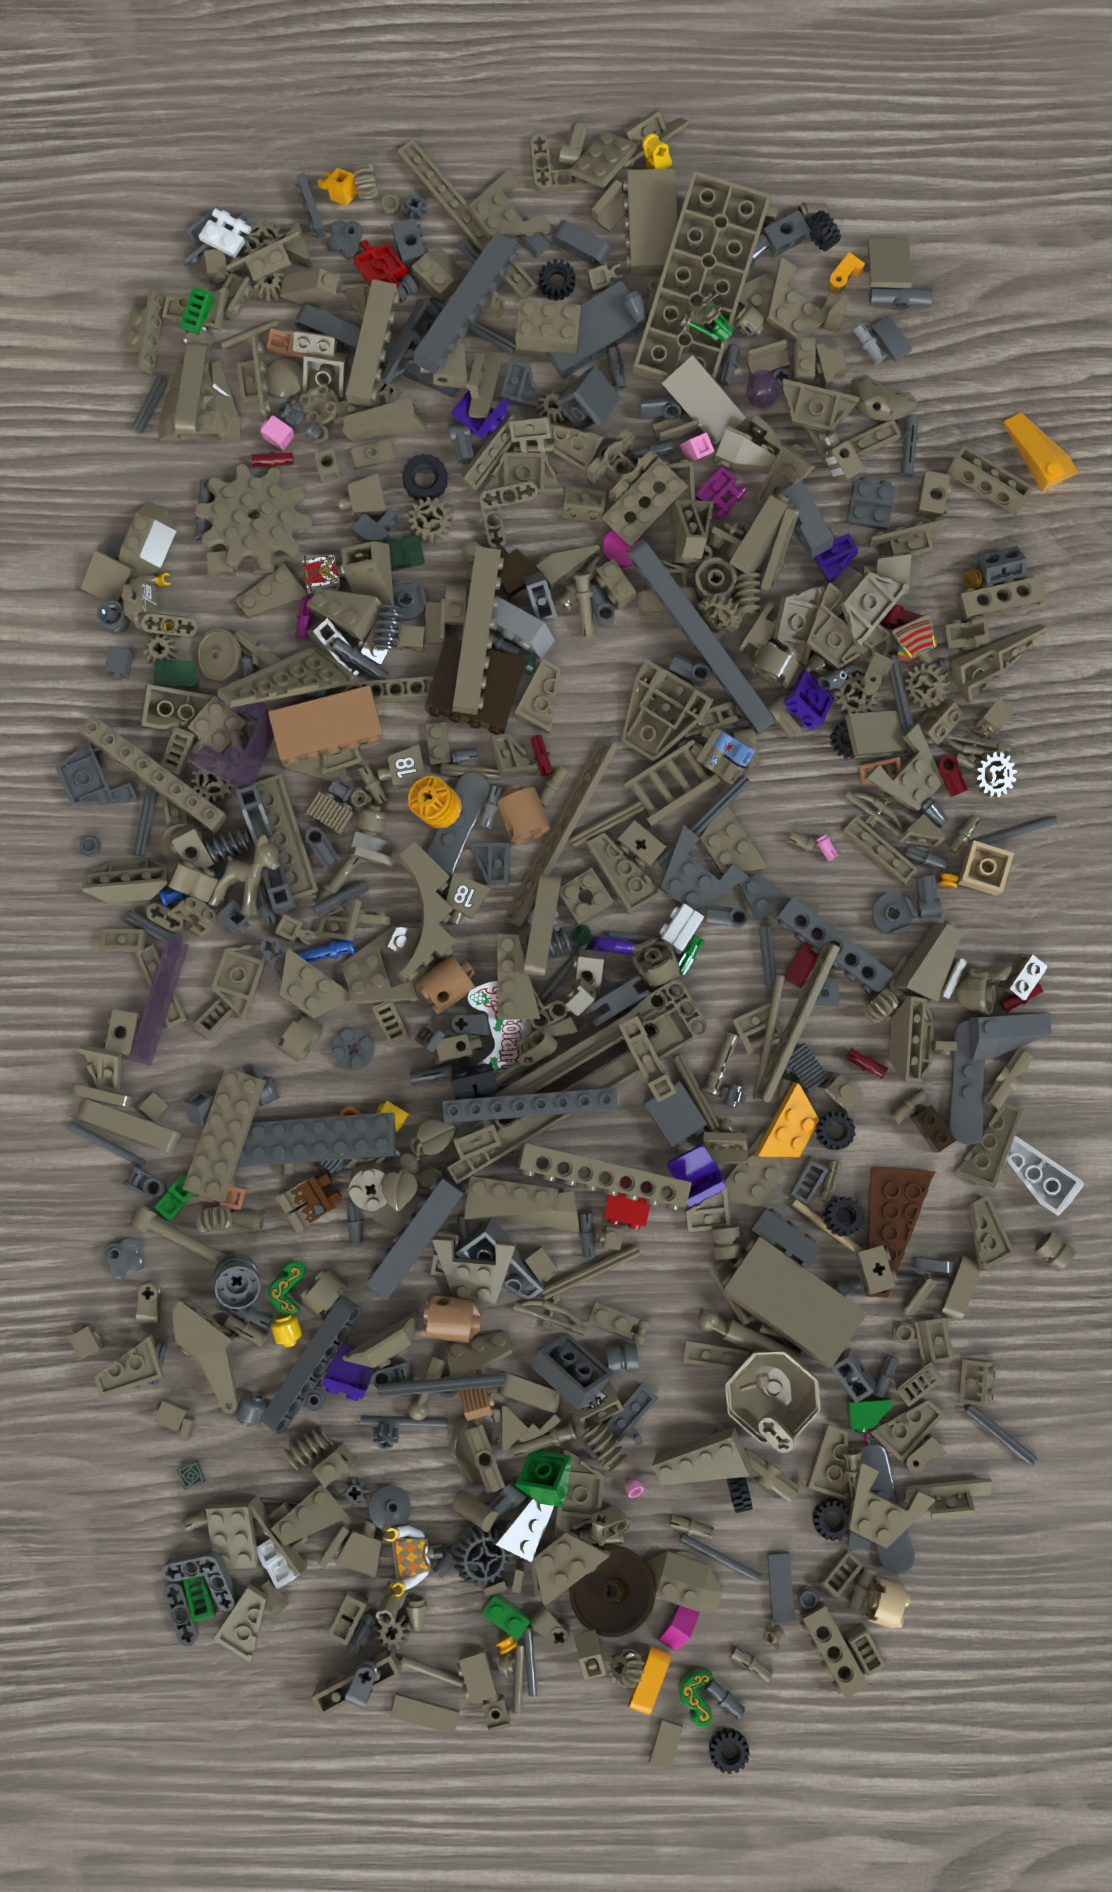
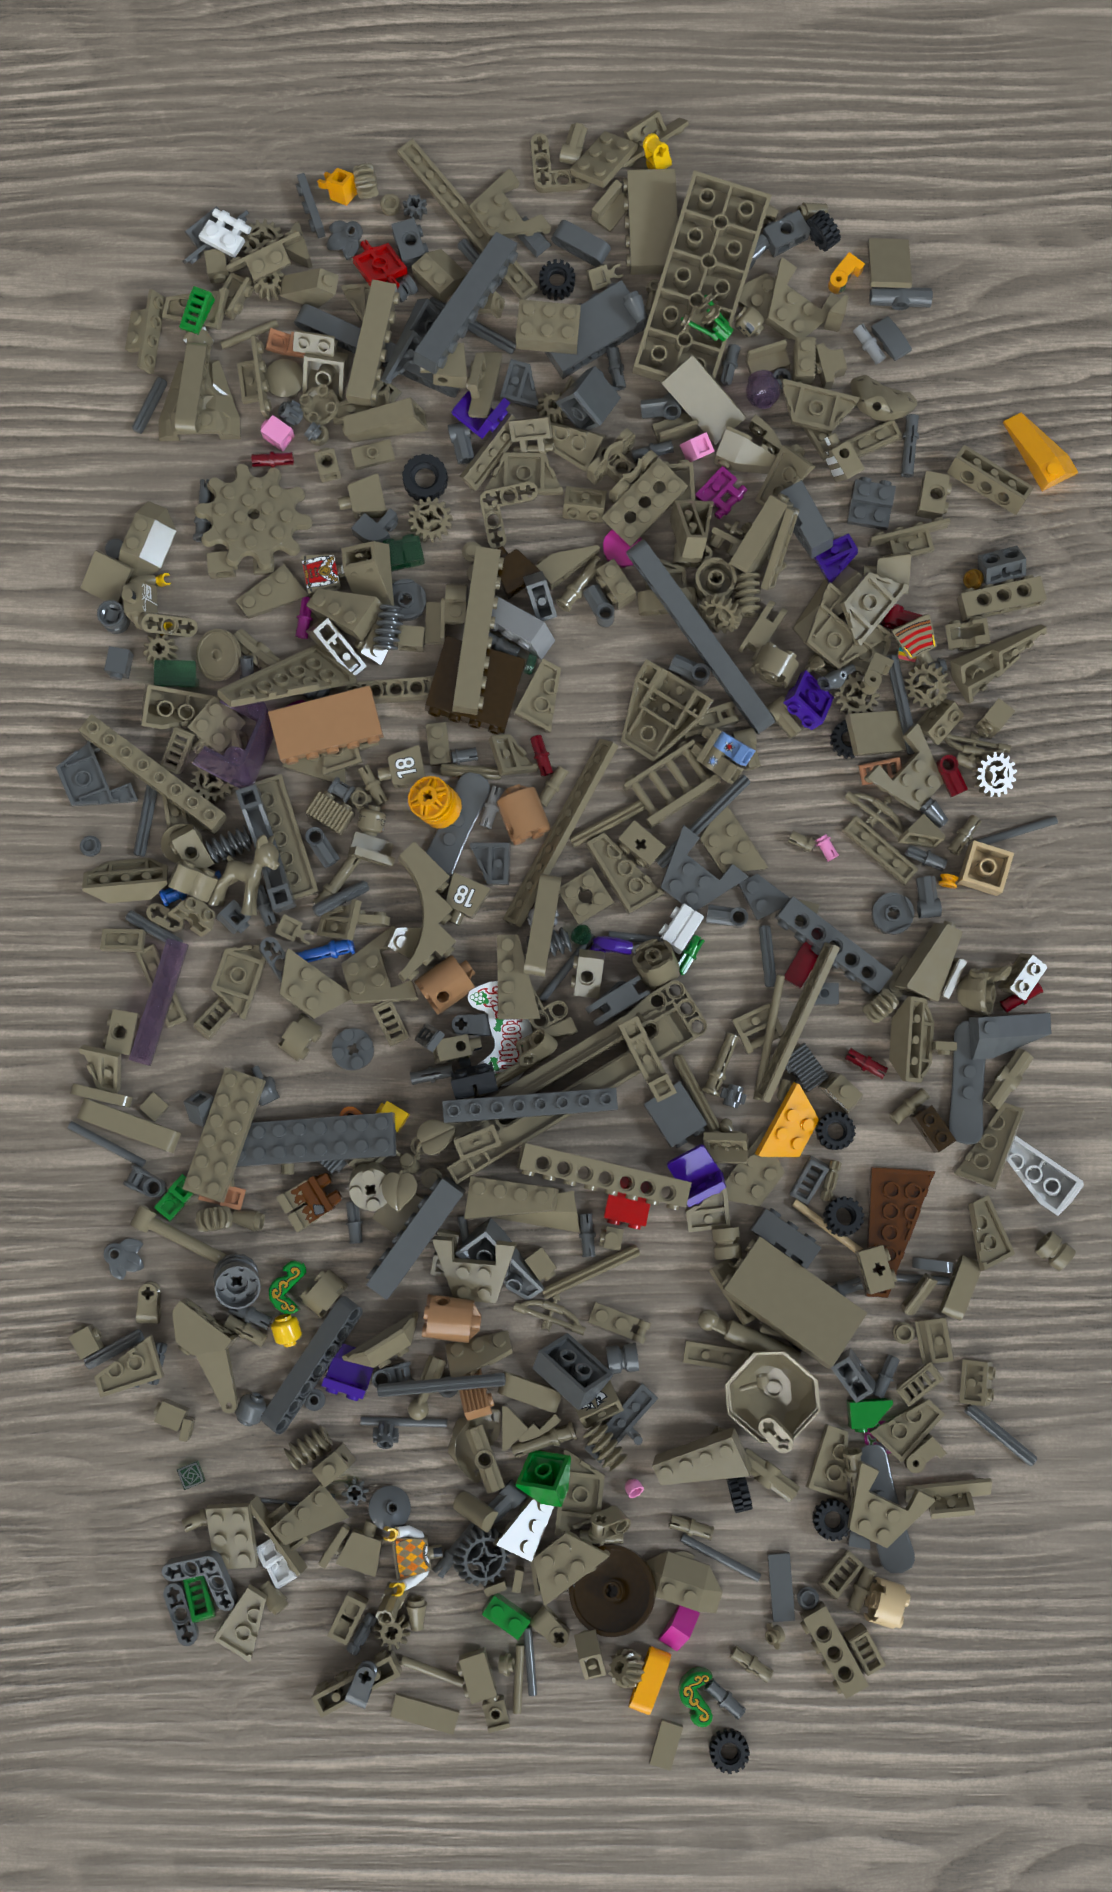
(114, 1349): none -> dark grey axle
(353, 655): dark grey pin -> none
(506, 1644): light orange bush -> none
(580, 998): dark tan brick -> none
(584, 596): dark tan pin -> none
(795, 621): dark tan wing -> none

